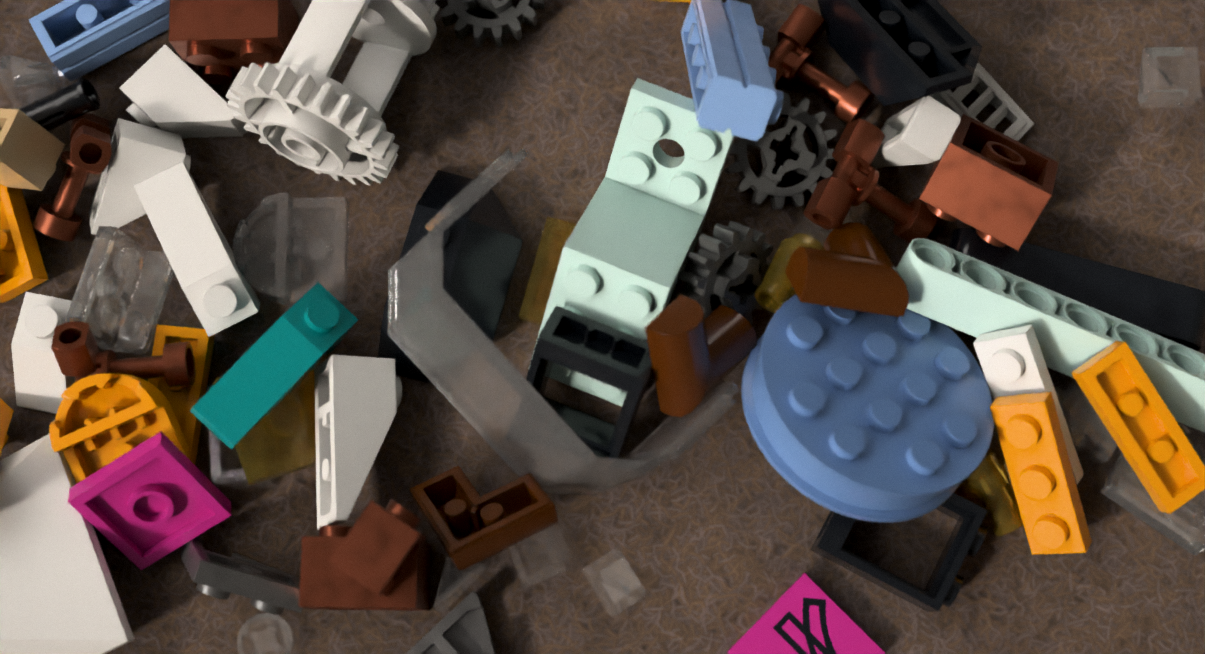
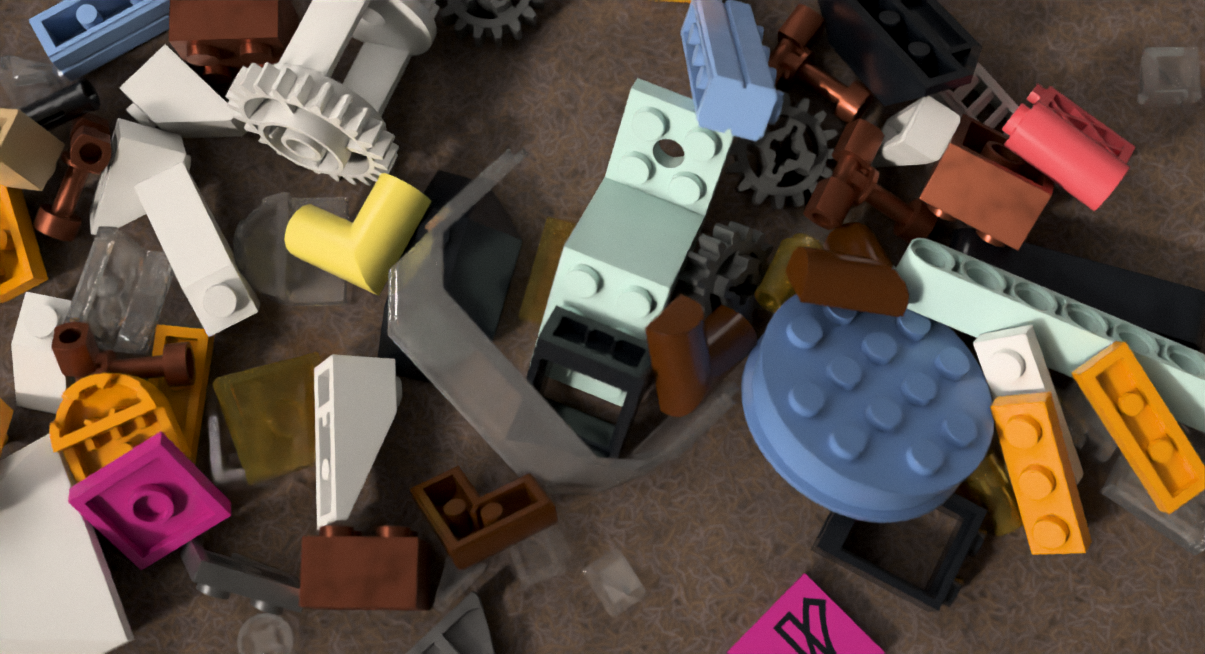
(274, 365): teal slope -> none
(362, 248): none -> light yellow brick
(380, 546): copper brick -> none
(1068, 146): none -> coral piece

